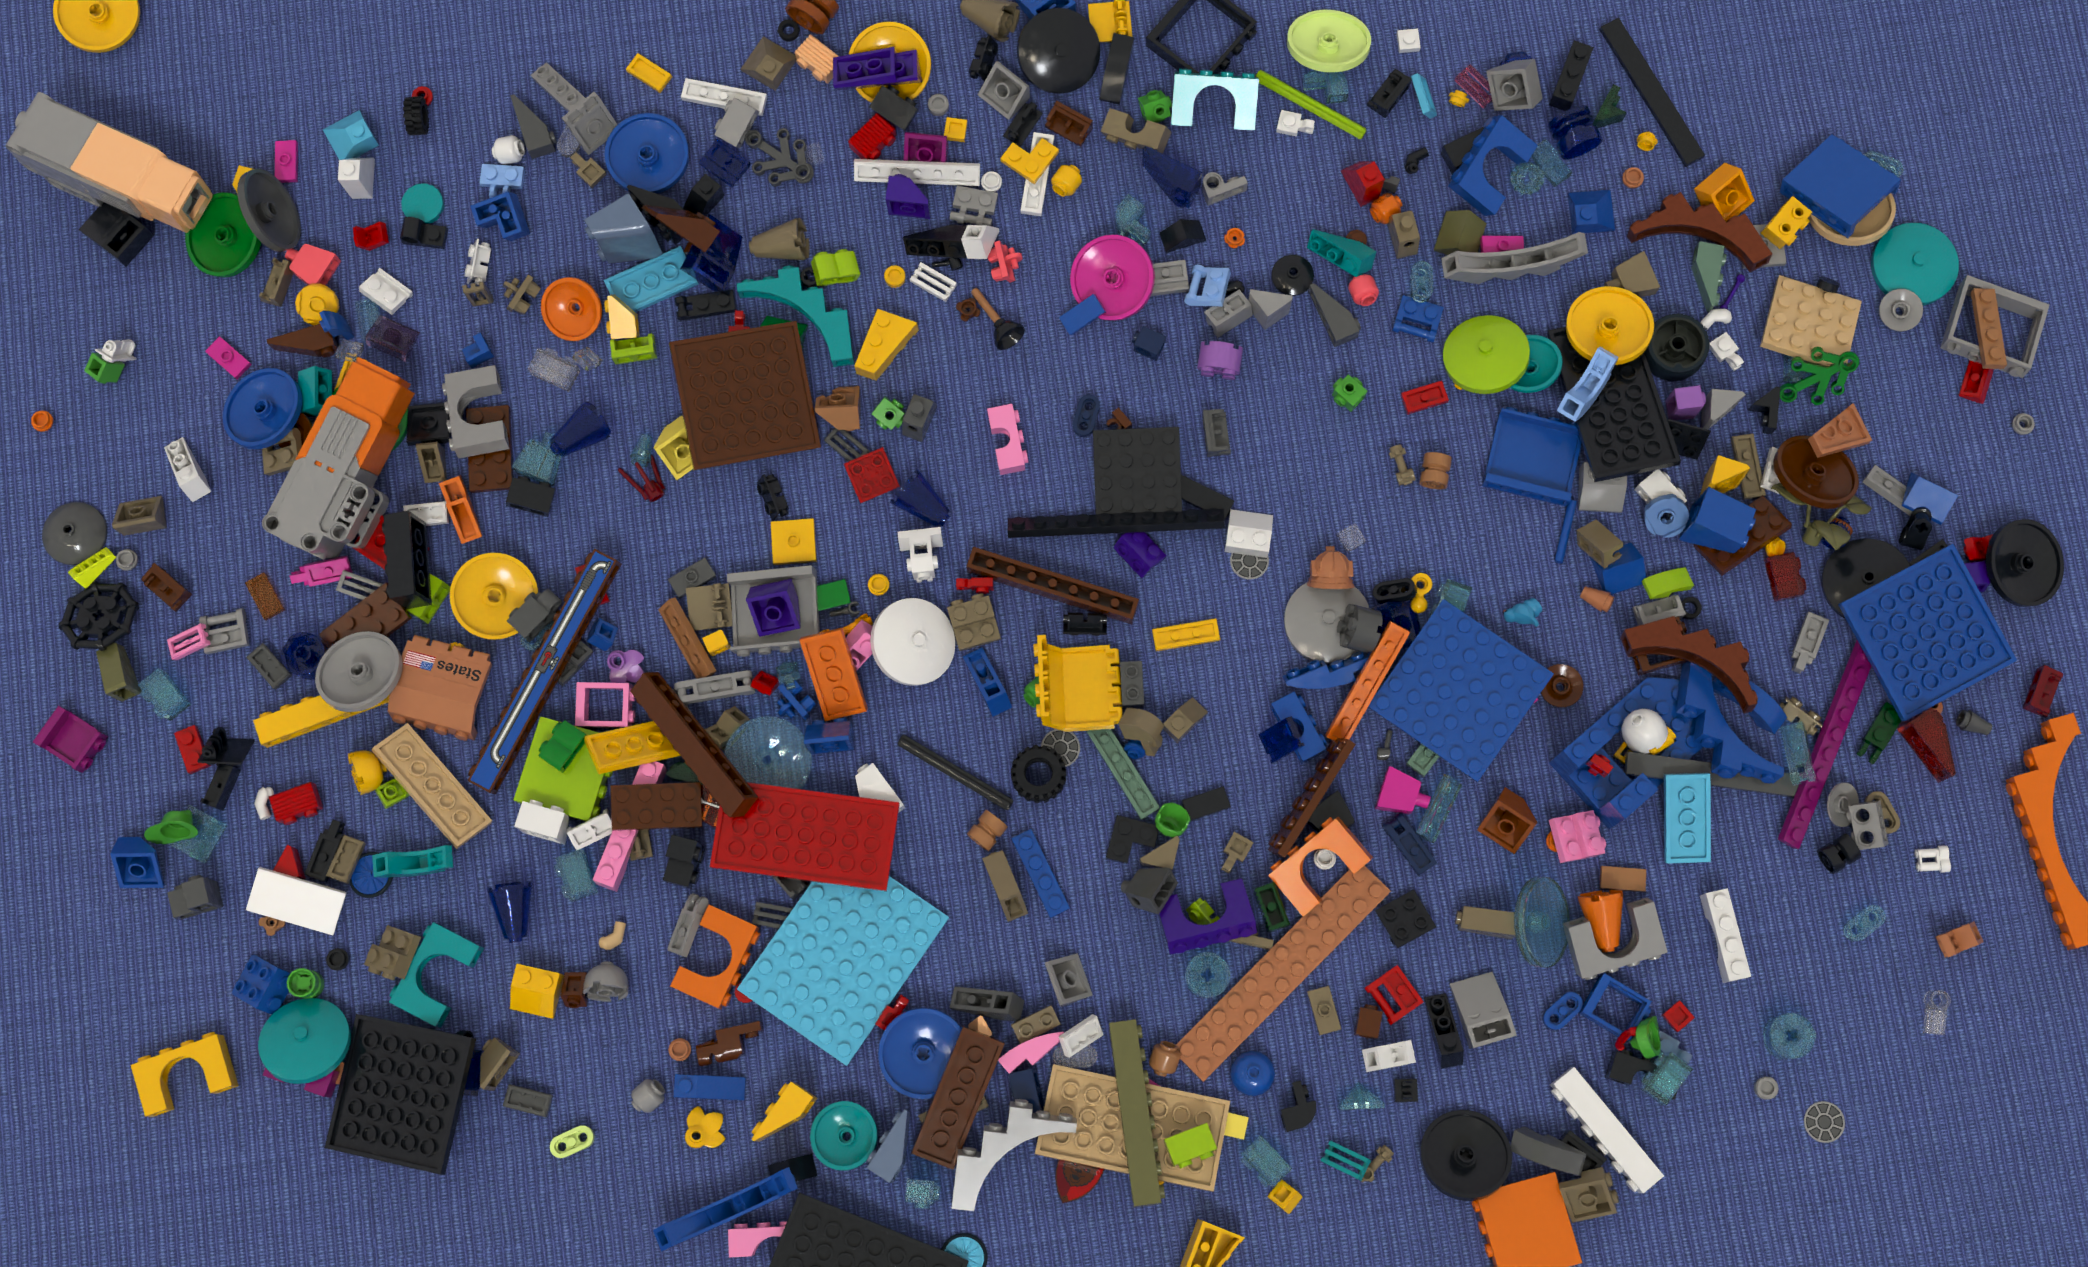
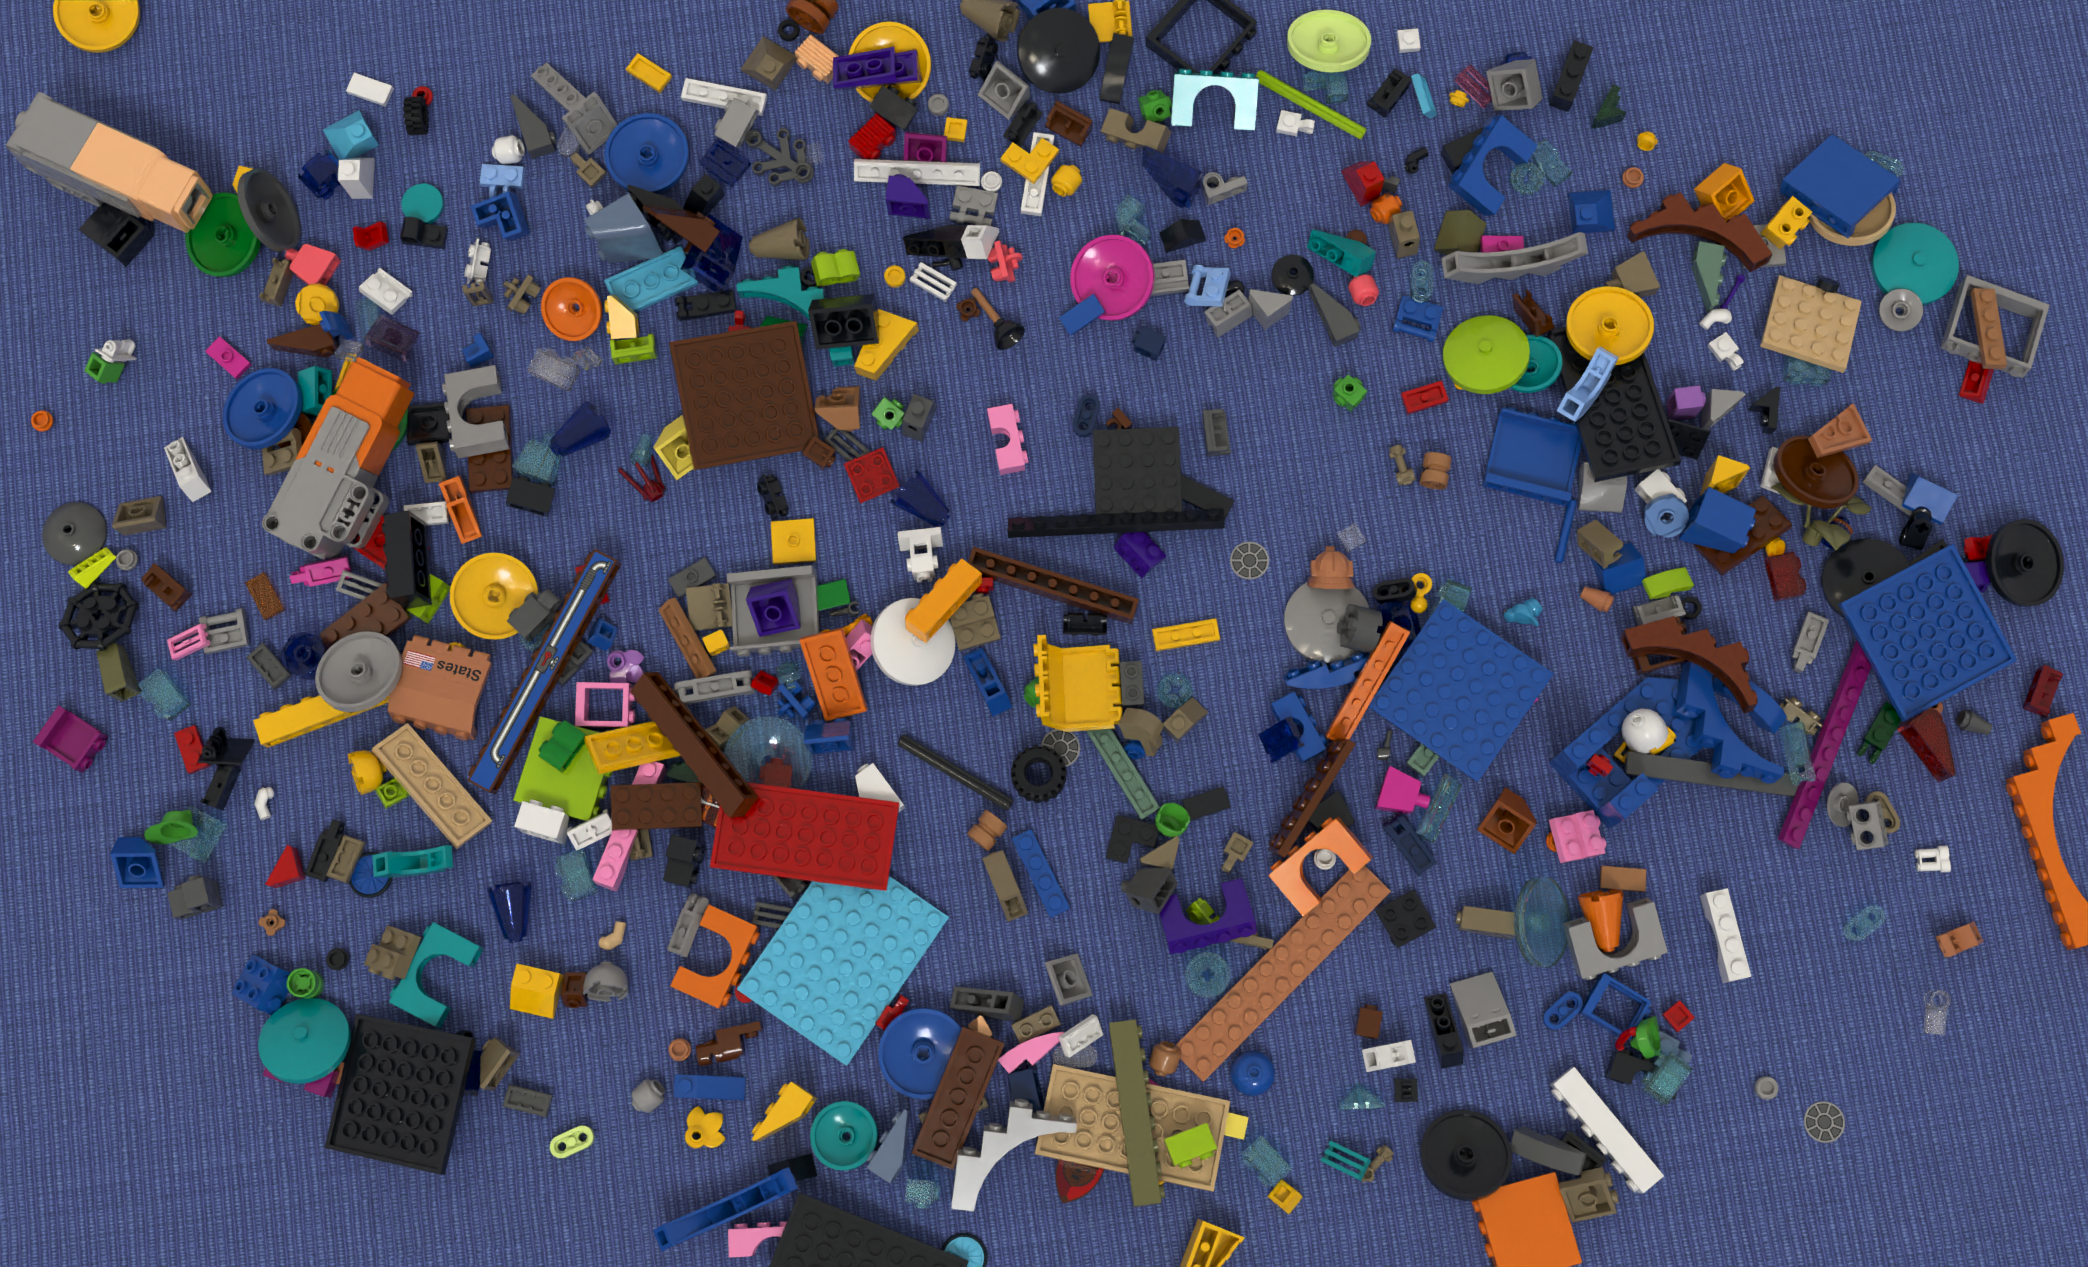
(153, 1072): yellow arch -> none
(286, 161): dark pink plate -> none
(295, 803): red brick -> none
(296, 901): white tile -> none
(321, 175): none -> clear blue brick
(369, 89): none -> white tile
(593, 207): none -> white plate
(776, 773): none -> clear red brick
(819, 453): none -> reddish brown bracket
(844, 321): none -> black slope
(878, 584): yellow plate -> none
(943, 600): none -> light orange brick
(1165, 687): none -> clear light blue gear
(1219, 359): medium lavender brick -> none
(1249, 533): white slope -> none
(1271, 907): dark green brick -> none
(1301, 1114): black brick -> none
(1324, 1010): dark tan plate -> none
(1399, 989): red plate -> none
(1532, 314): none -> reddish brown hinge
(1571, 682): reddish brown dish -> none
(1575, 132): clear blue wheel -> none
(1652, 92): black tile -> none
(1674, 363): pearl dark grey wheel -> none
(1687, 818): medium azure plate -> none
(1746, 452): dark tan tile -> none
(1801, 1032): clear light blue brick -> none
(1821, 374): green plant -> none
(1840, 852): black wheel -> none
(2027, 420): light grey plate -> none

